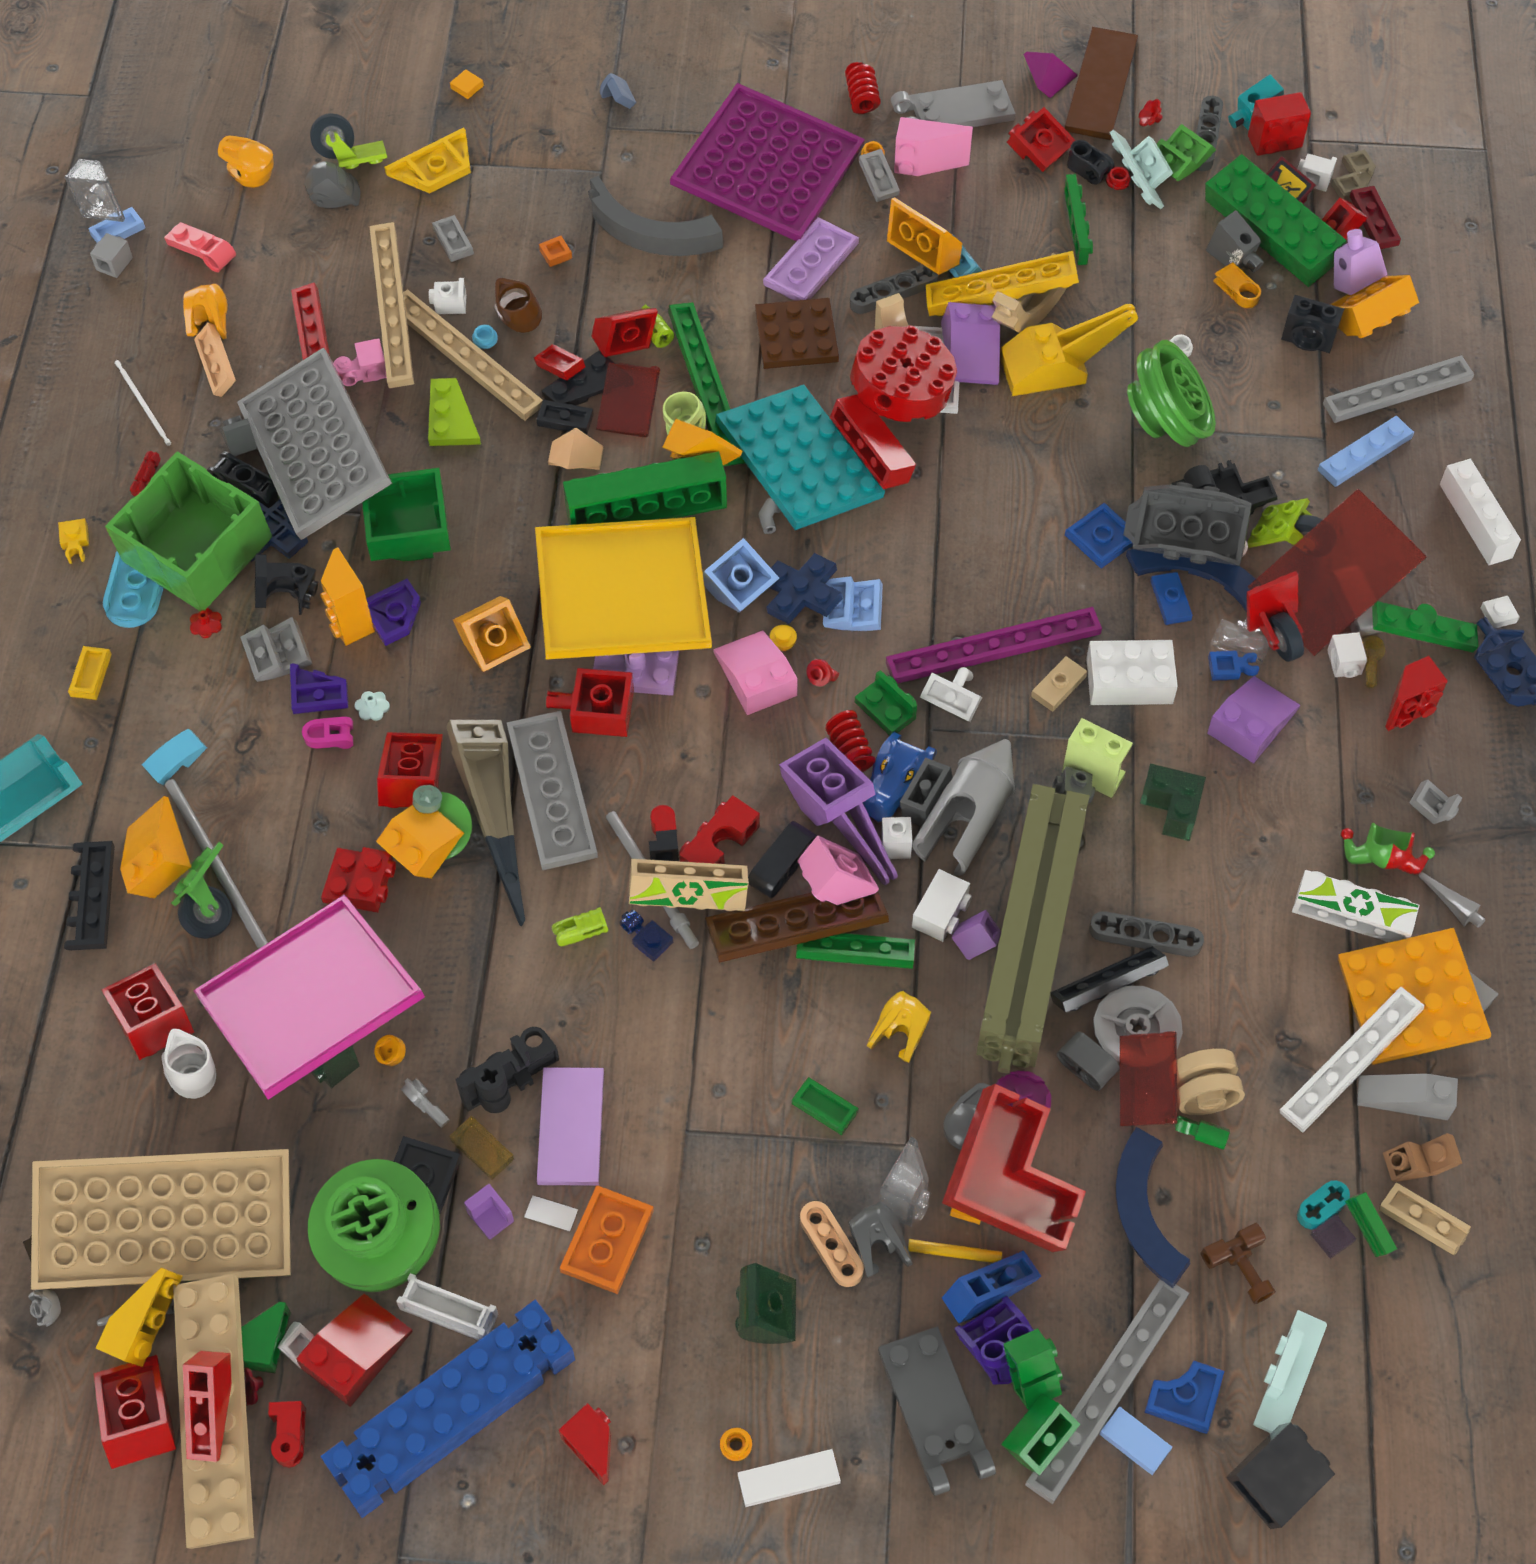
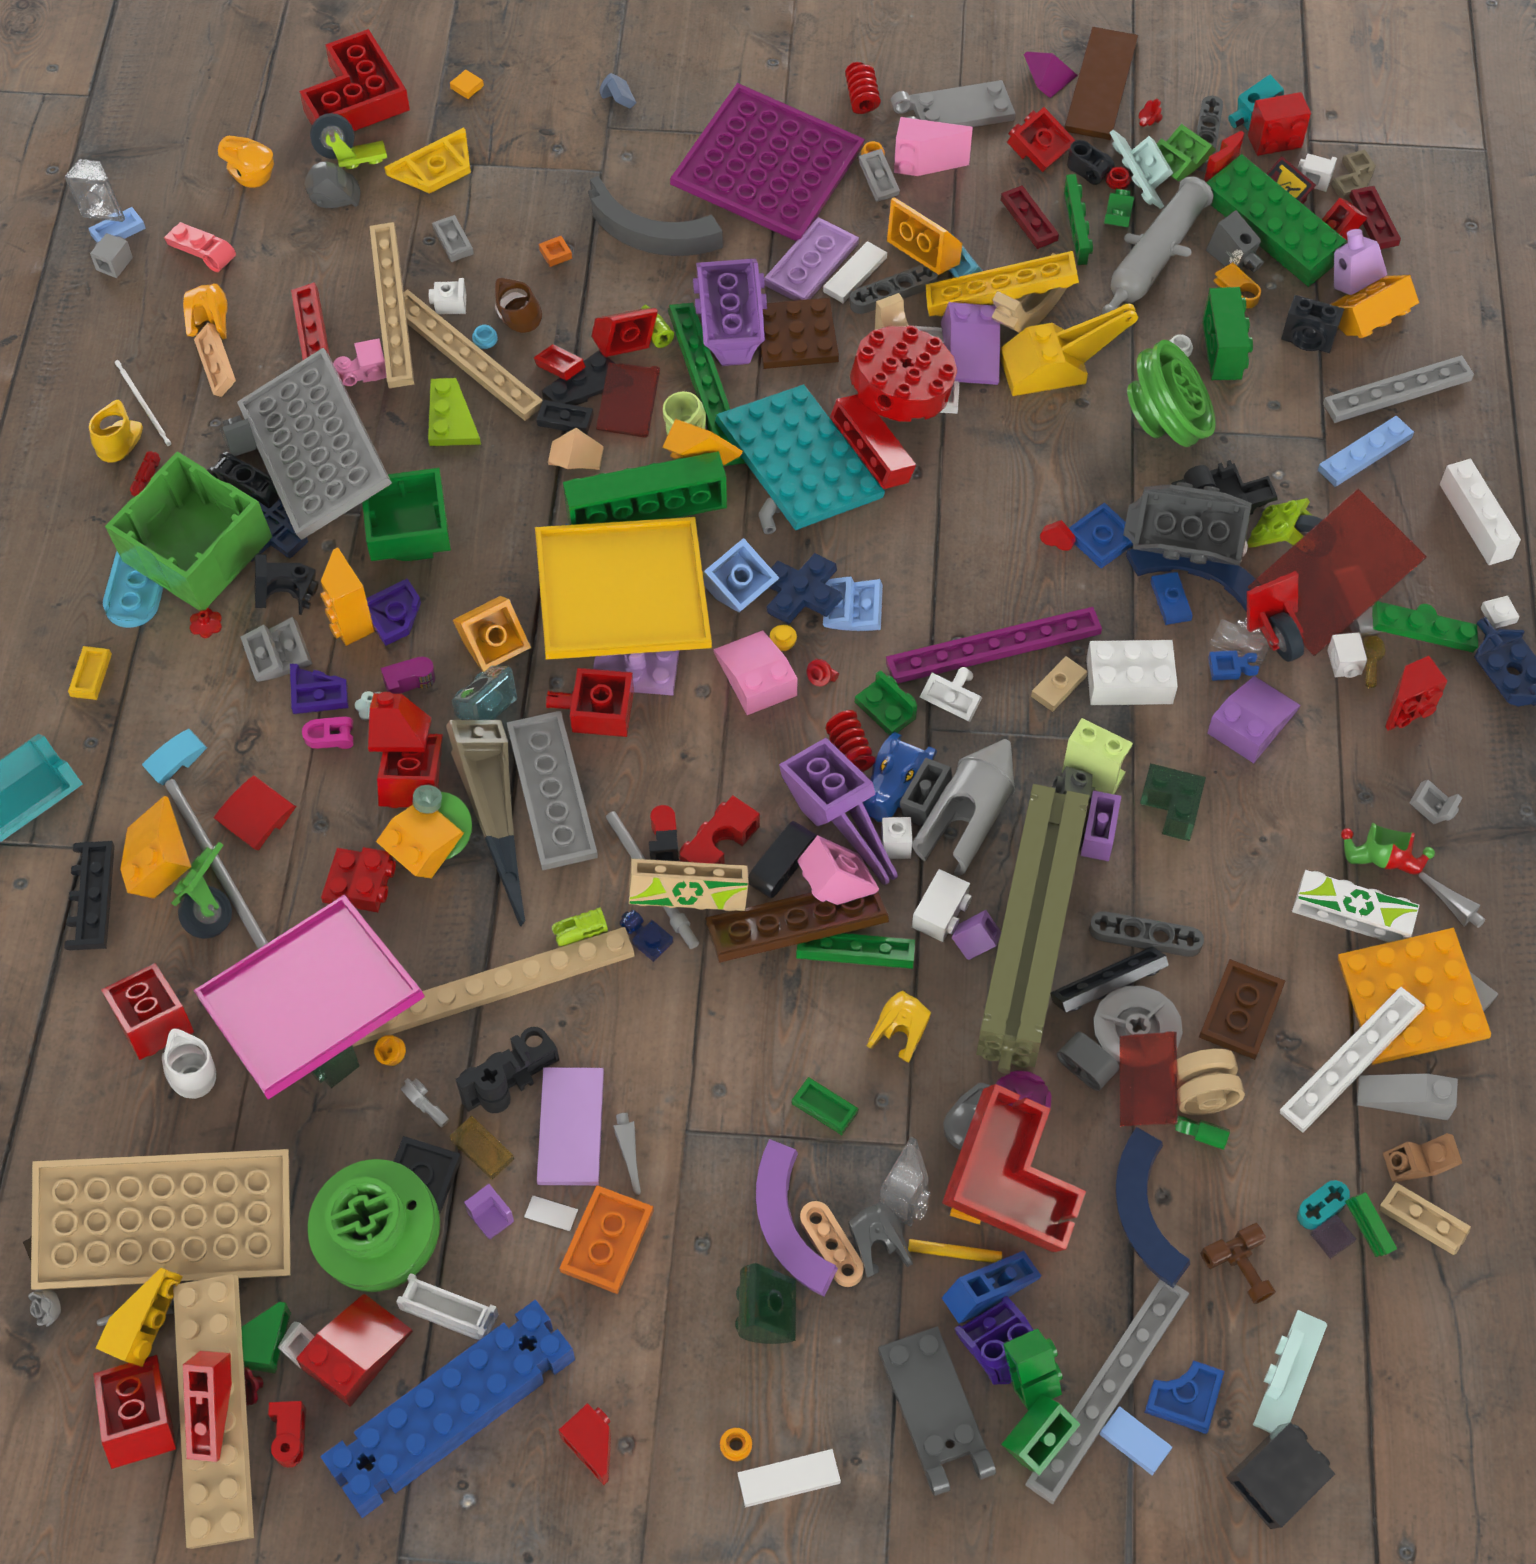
(73, 537): yellow plate -> none
(116, 440): none -> yellow helmet
(254, 812): none -> red slope
(364, 84): none -> red brick
(397, 724): none -> red slope
(408, 675): none -> magenta leg
(486, 695): none -> clear light blue slope
(510, 980): none -> tan plate
(626, 1138): none -> light grey piece
(731, 308): none -> medium lavender slope
(778, 1224): none -> medium lavender tile
(855, 272): none -> white tile
(1029, 217): none -> dark red plate
(1058, 535): none -> red tile
(1101, 825): none -> medium lavender brick
(1119, 208): none -> green slope
(1158, 243): none -> light grey piece
(1226, 333): none -> green brick
(1228, 152): none -> red slope
(1242, 1009): none -> reddish brown plate

